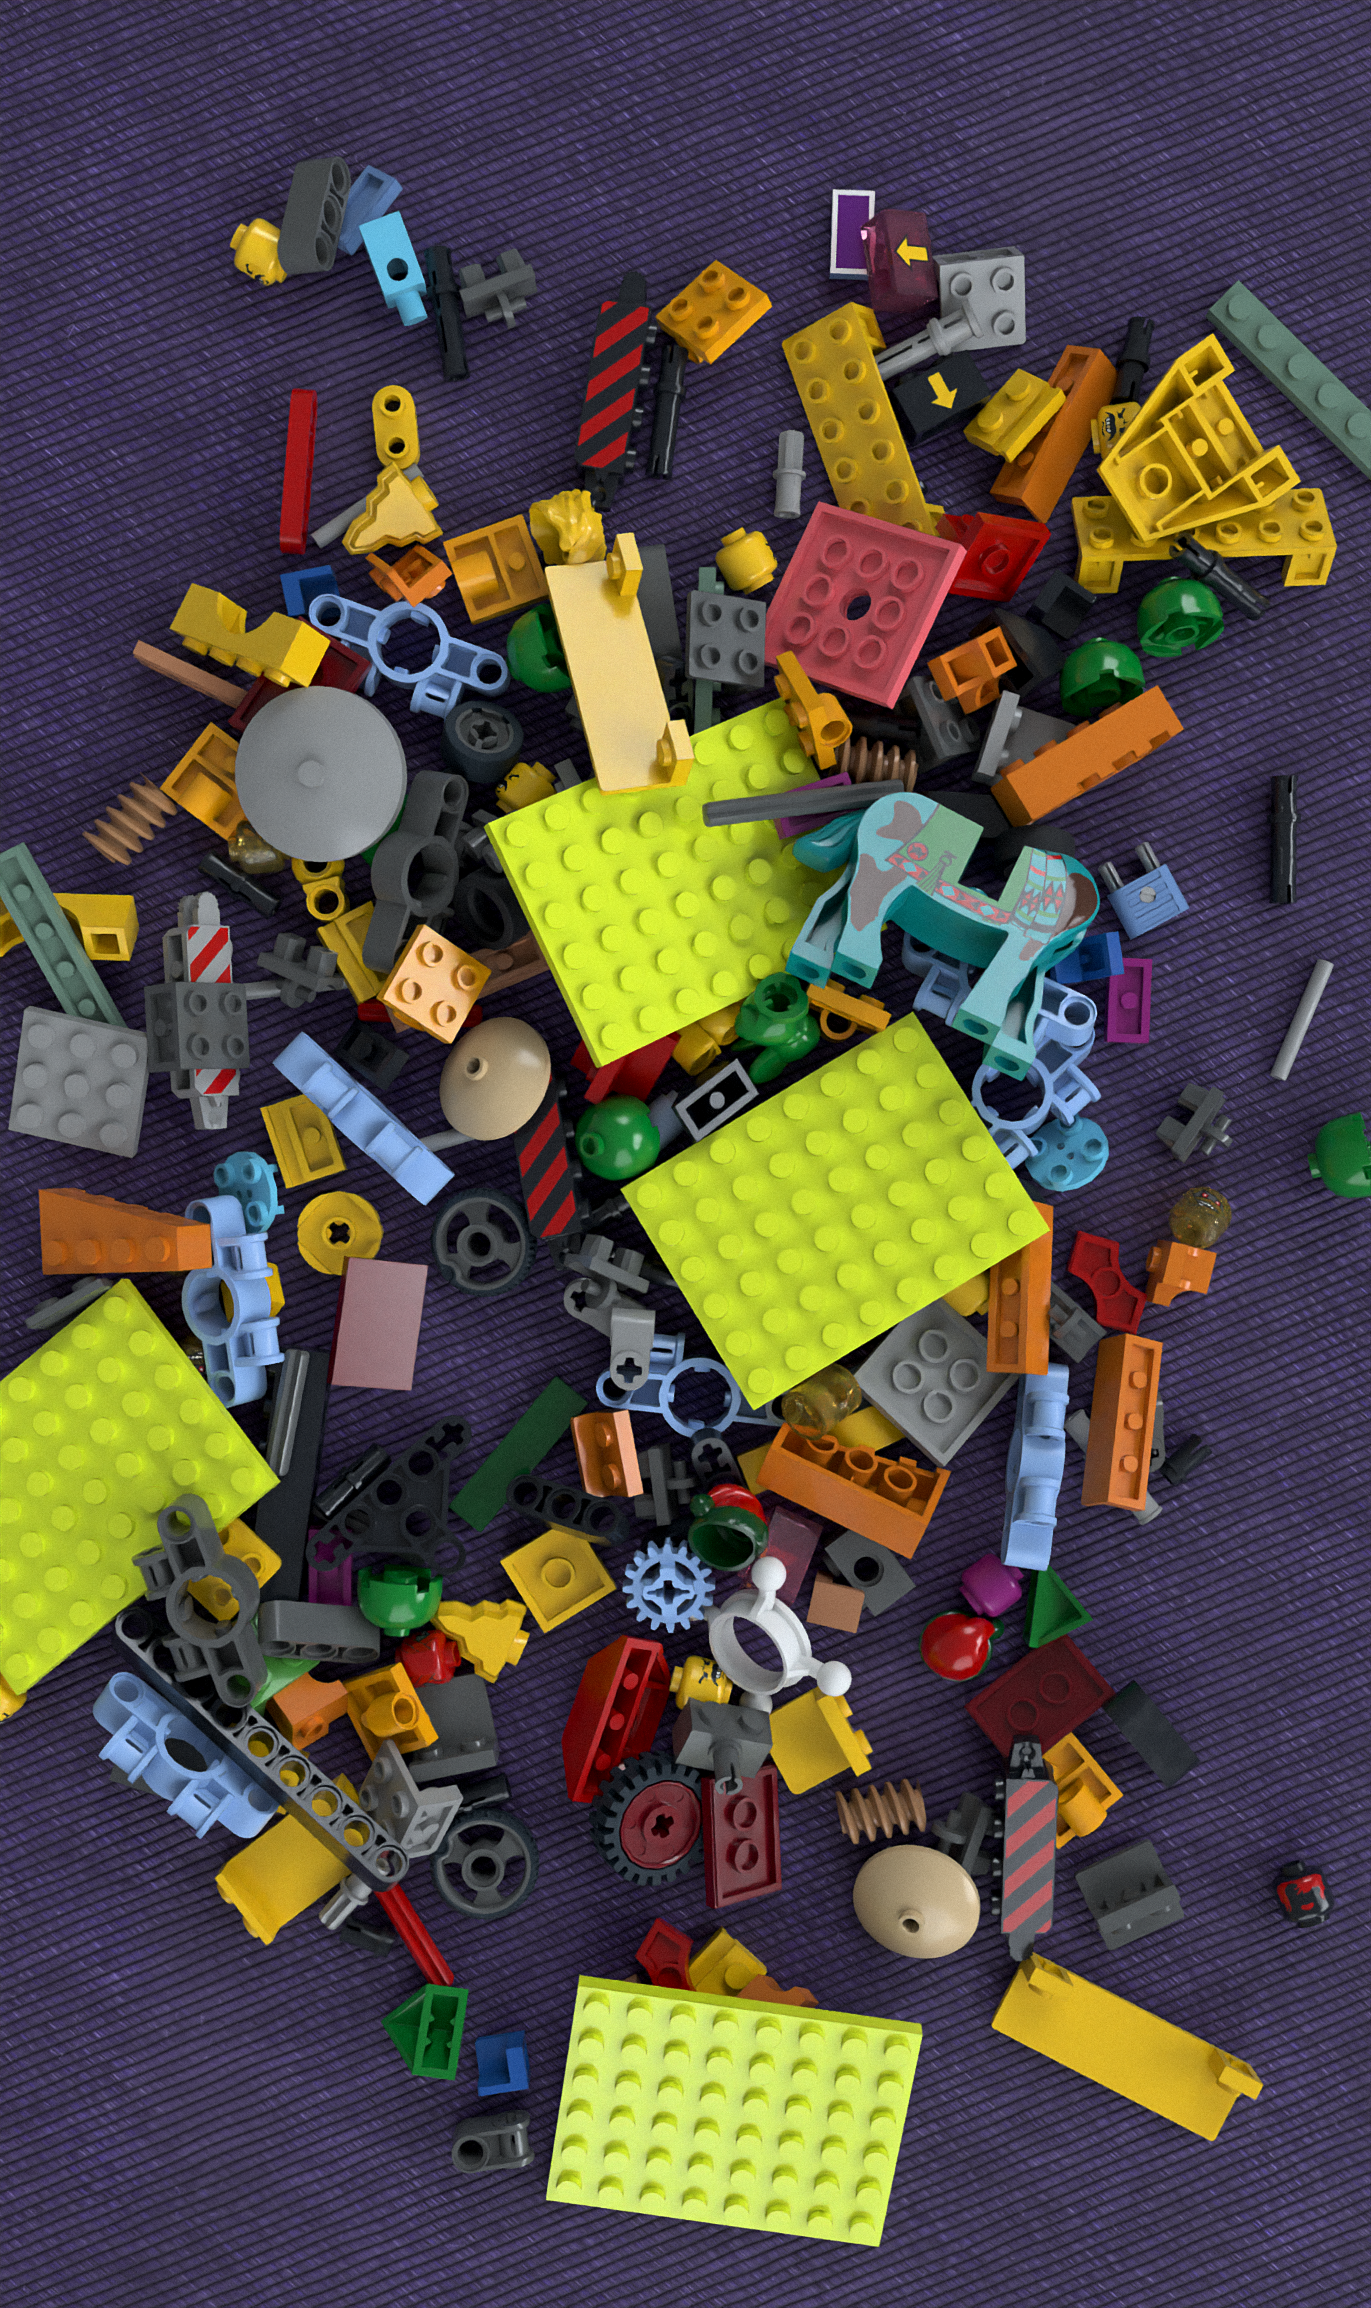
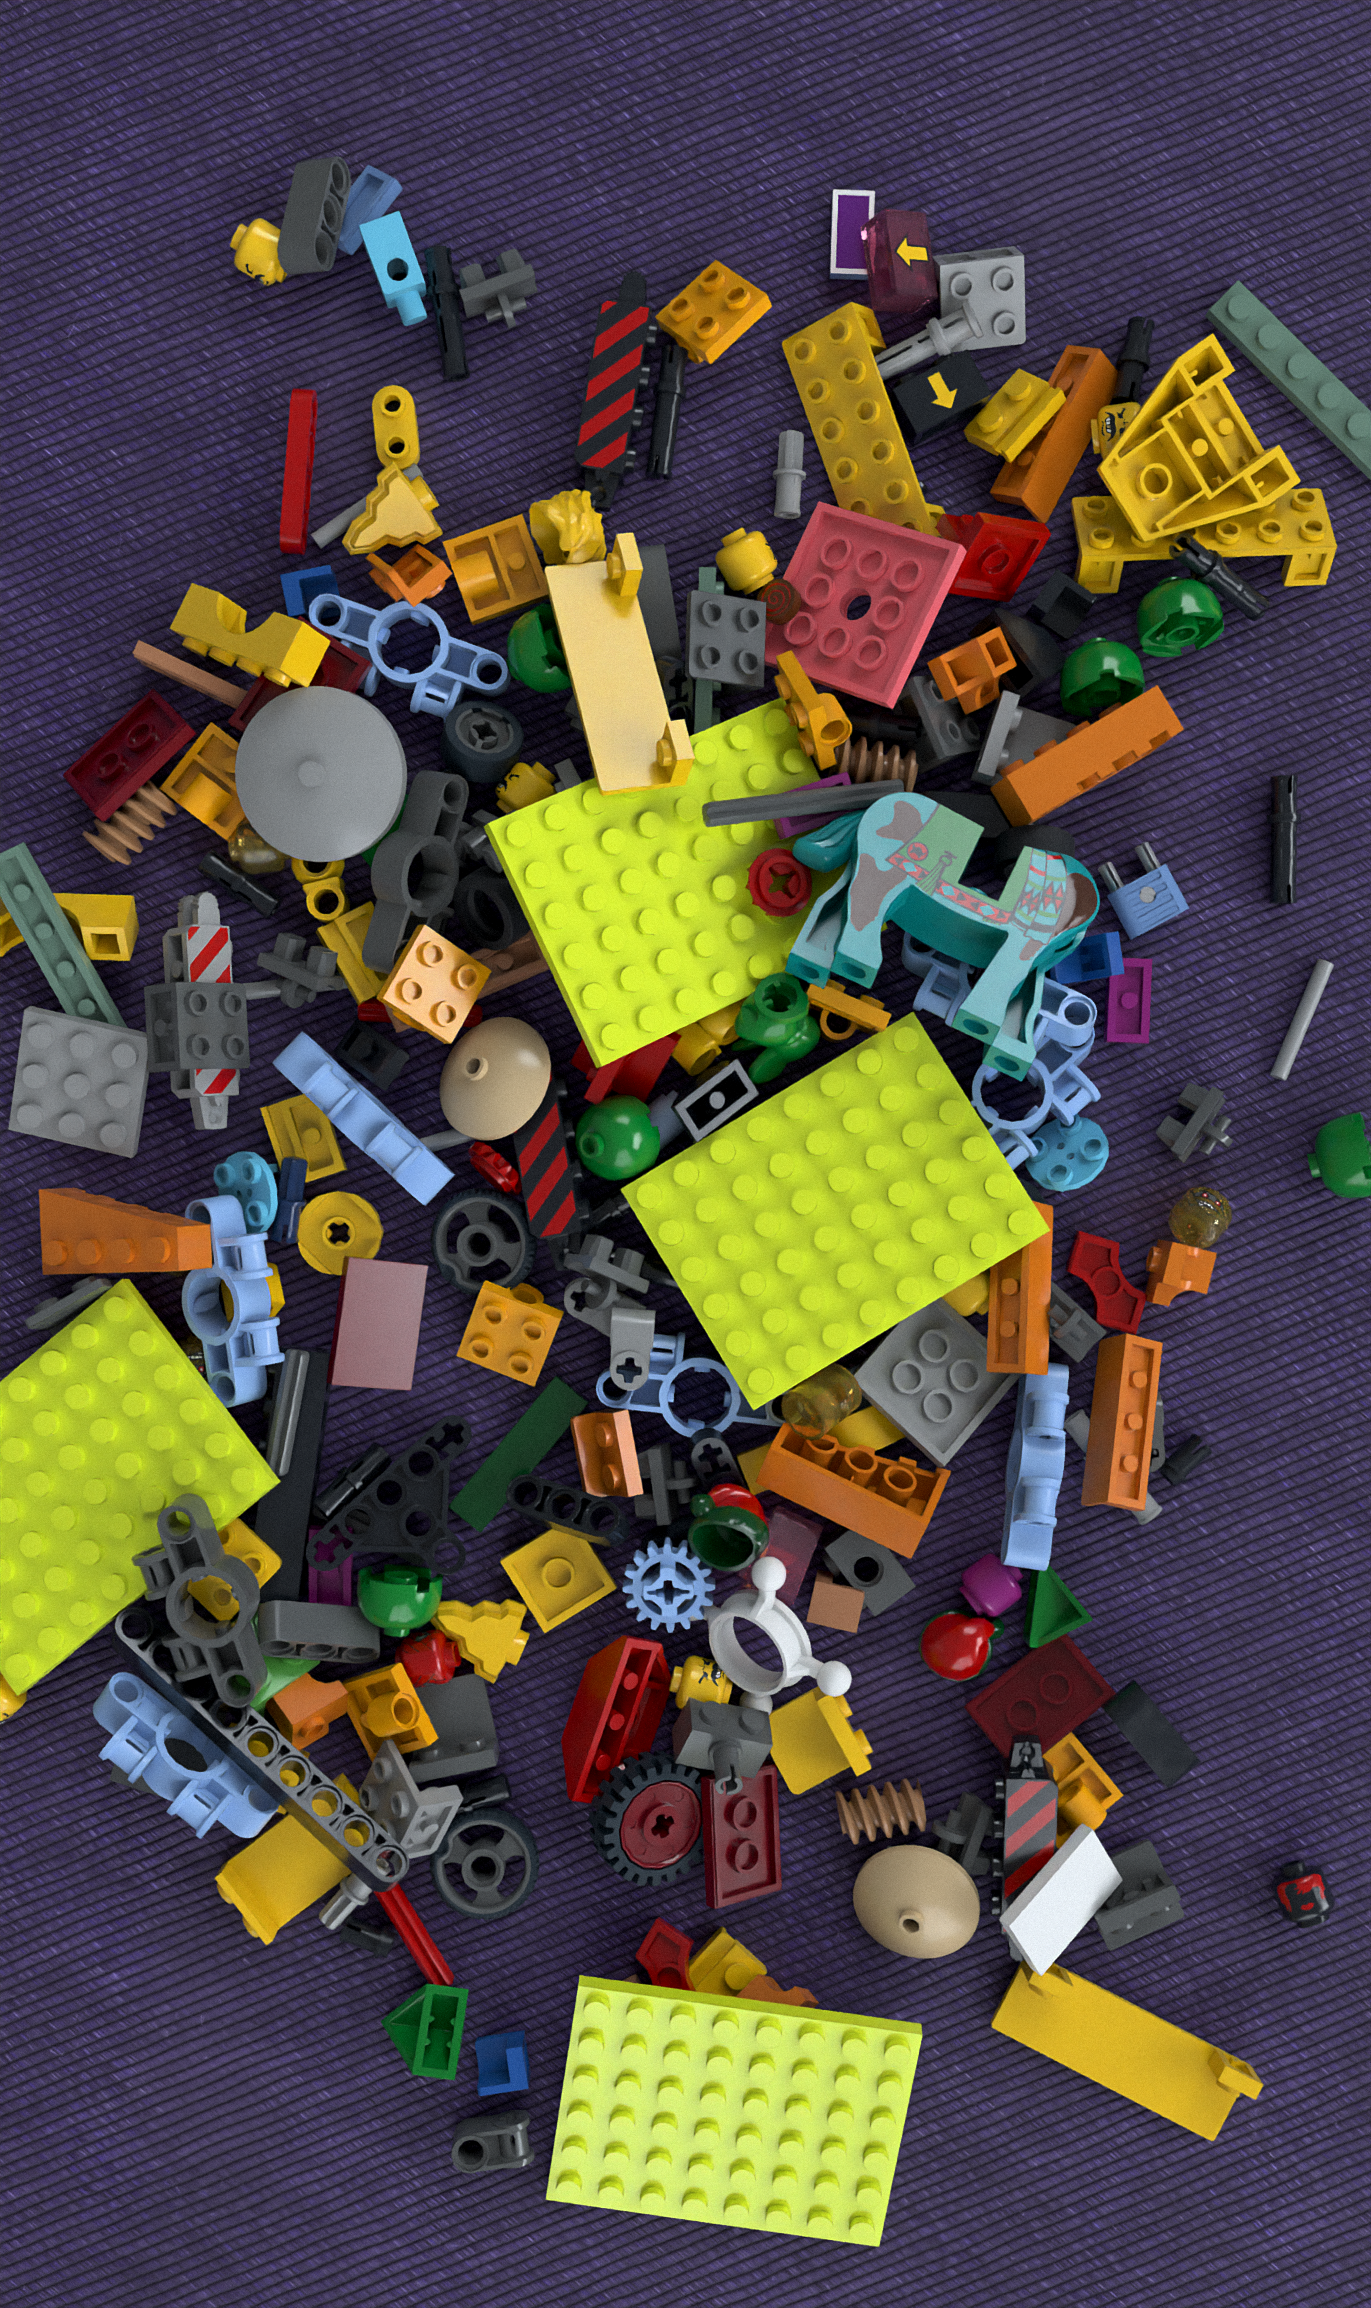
(128, 754): none -> dark red tile
(289, 1198): none -> dark blue axle
(495, 1169): none -> red gear
(510, 1331): none -> light orange plate
(781, 601): none -> reddish brown tile
(796, 888): none -> red gear
(1061, 1899): none -> white tile

